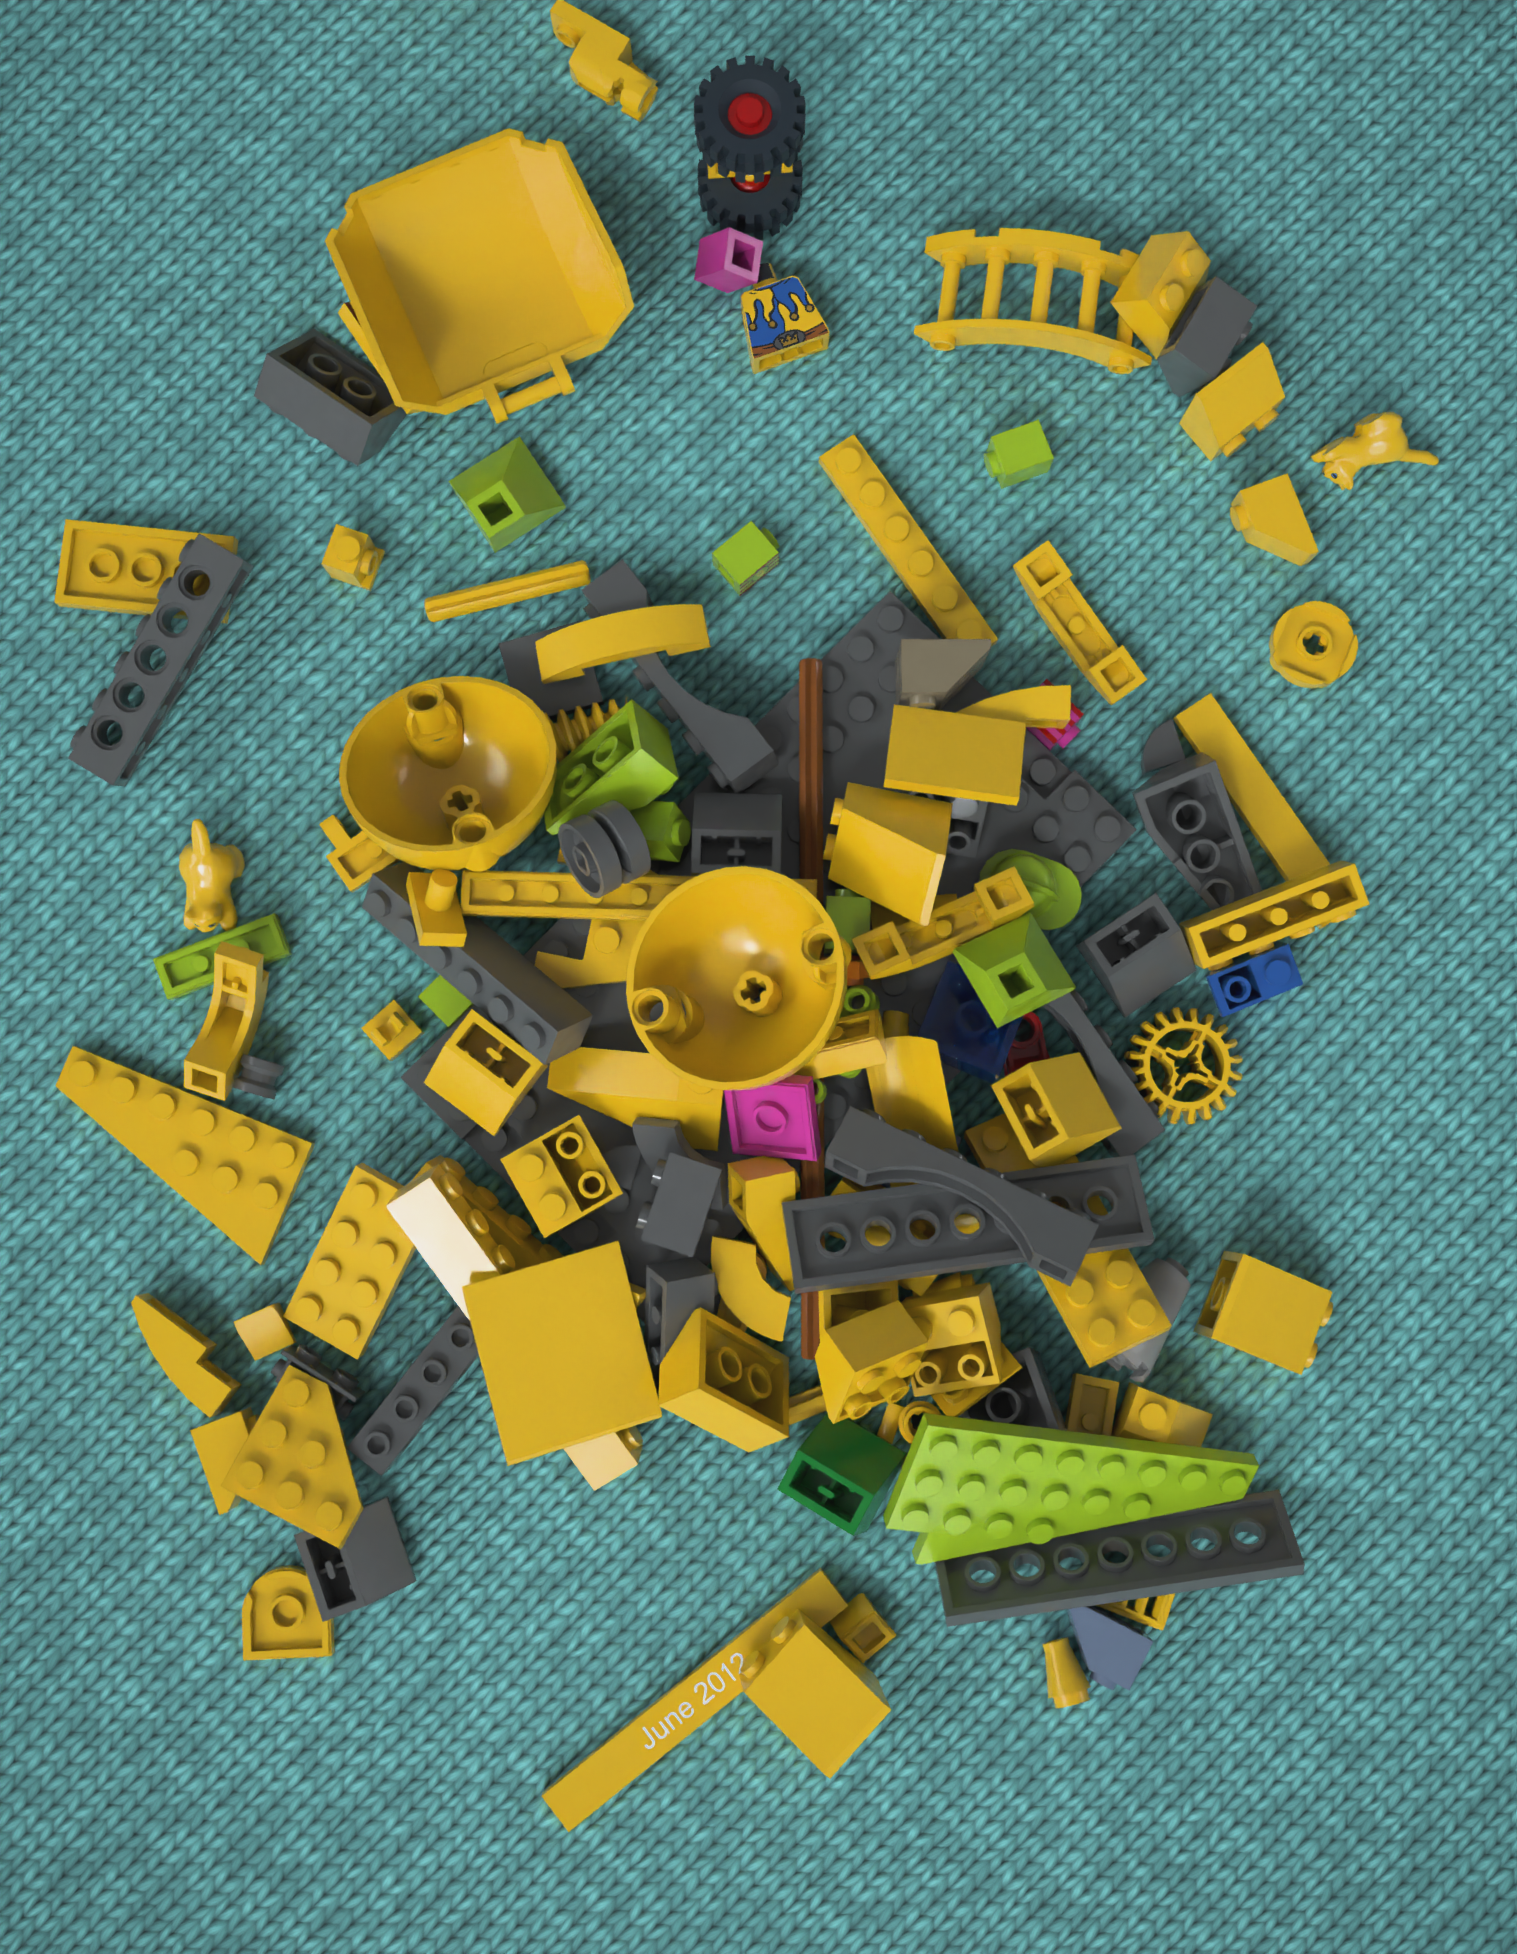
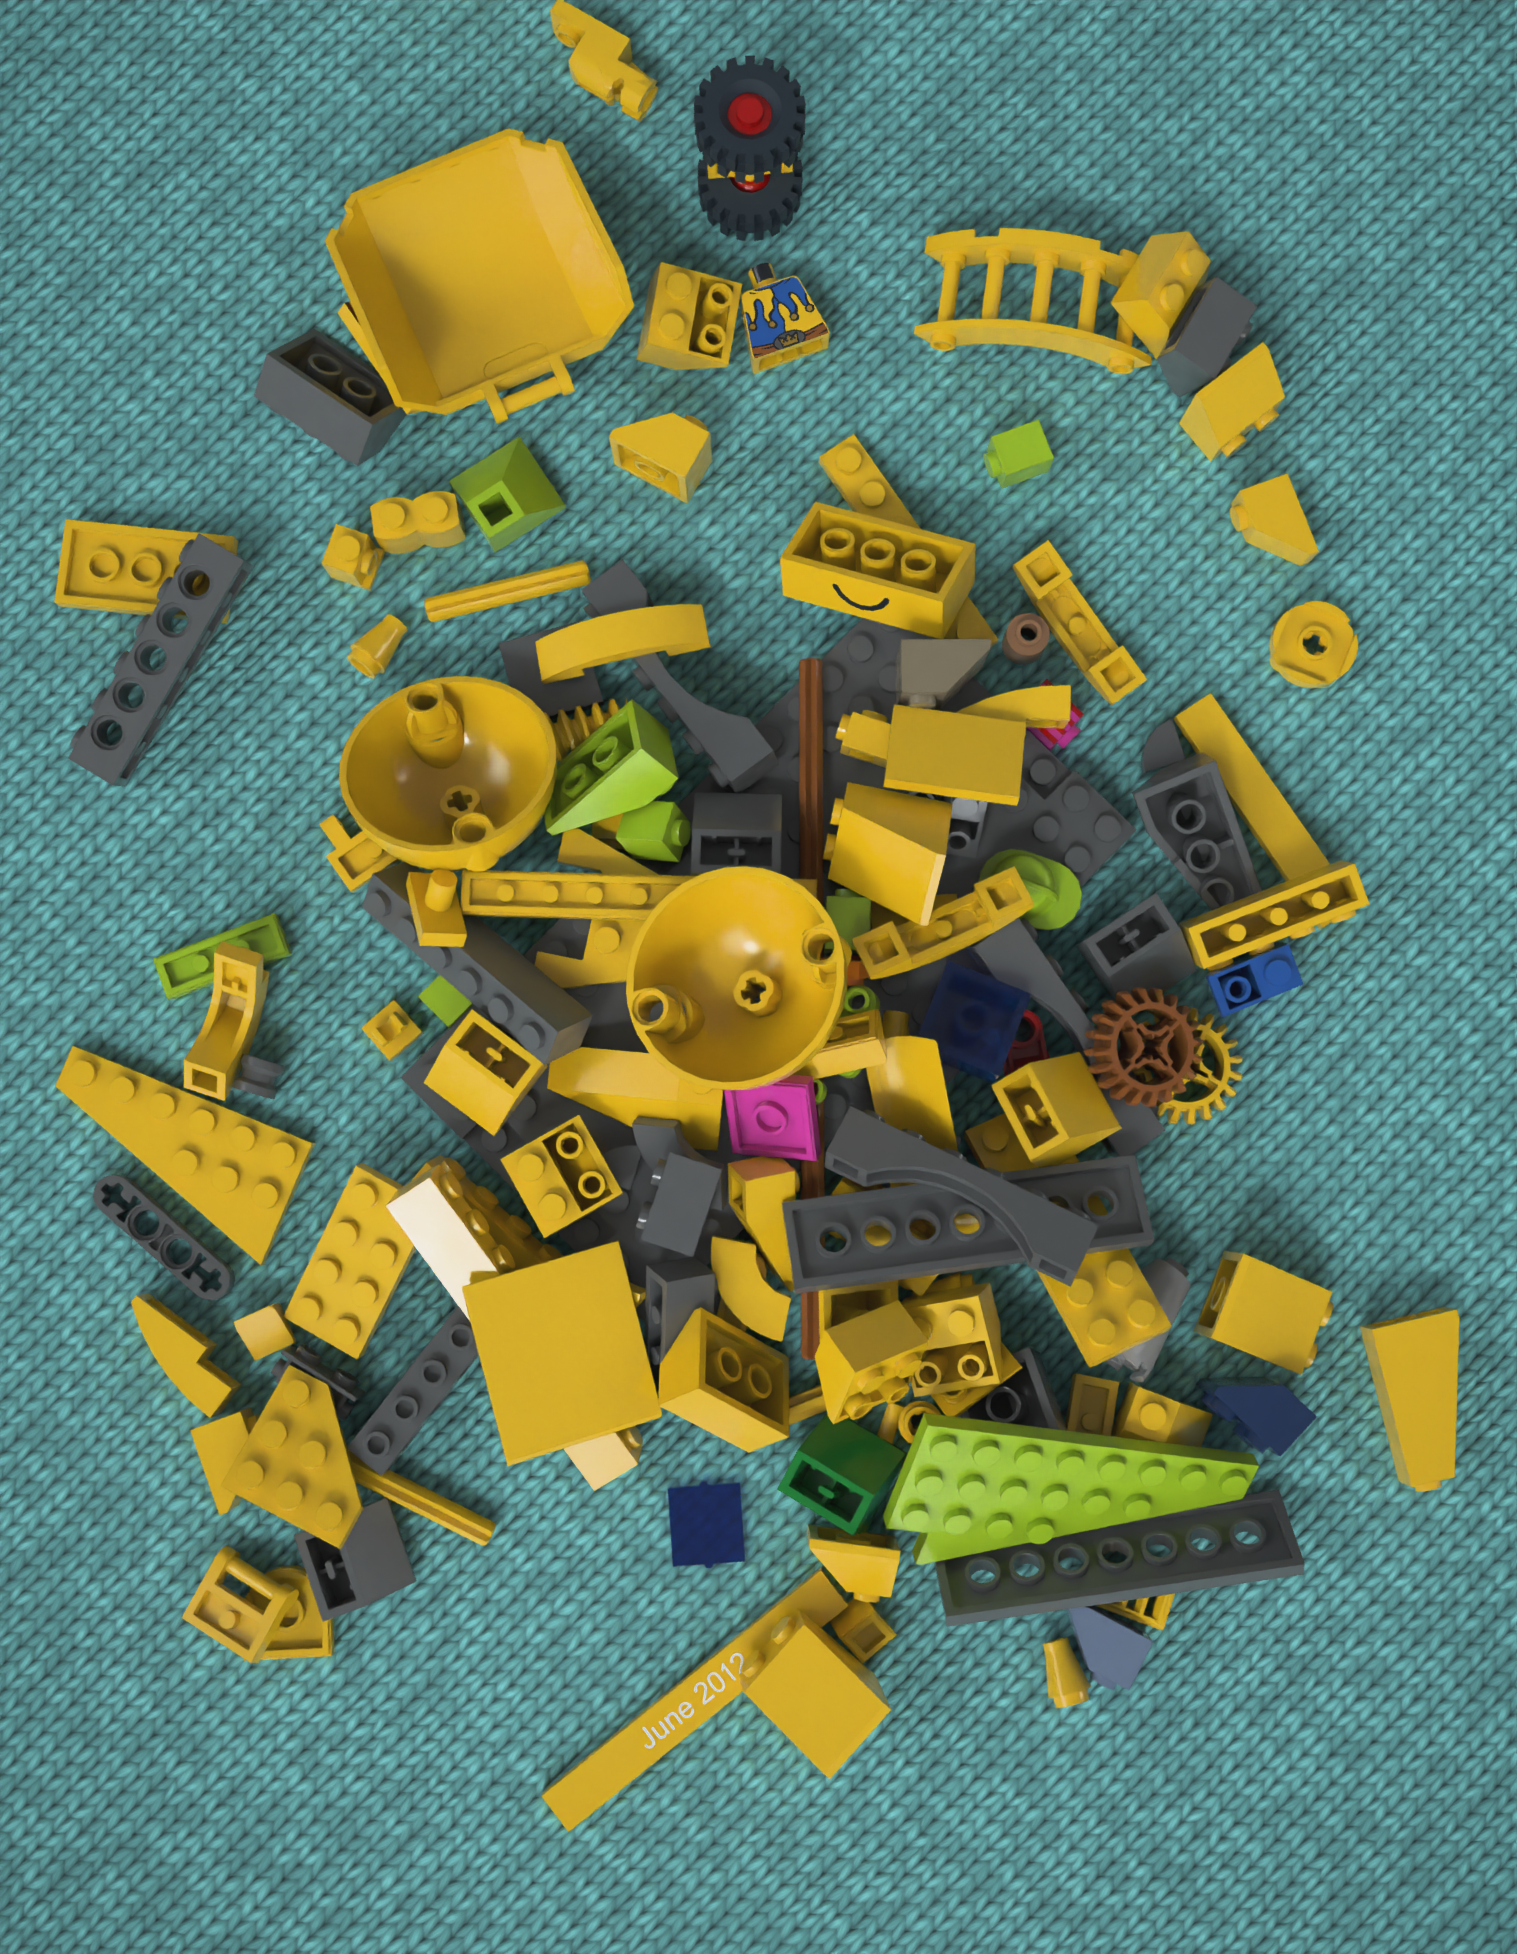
(167, 1232): none -> dark grey beam
(208, 879): yellow animal -> none
(230, 1616): none -> yellow plate
(376, 647): none -> yellow cone
(424, 1502): none -> yellow axle
(428, 520): none -> yellow brick
(604, 848): dark grey wheel -> none
(665, 452): none -> yellow slope
(688, 319): none -> yellow slope
(706, 1524): none -> clear blue piece
(728, 260): dark pink brick -> none
(746, 557): lime brick -> none
(858, 1562): none -> yellow slope
(865, 736): none -> yellow brick
(878, 570): none -> yellow brick
(1013, 969): lime slope -> none
(1021, 650): none -> medium nougat brick
(1167, 1068): none -> dark orange gear
(1263, 1409): none -> dark blue slope
(1375, 442): yellow animal -> none
(1416, 1389): none -> yellow slope

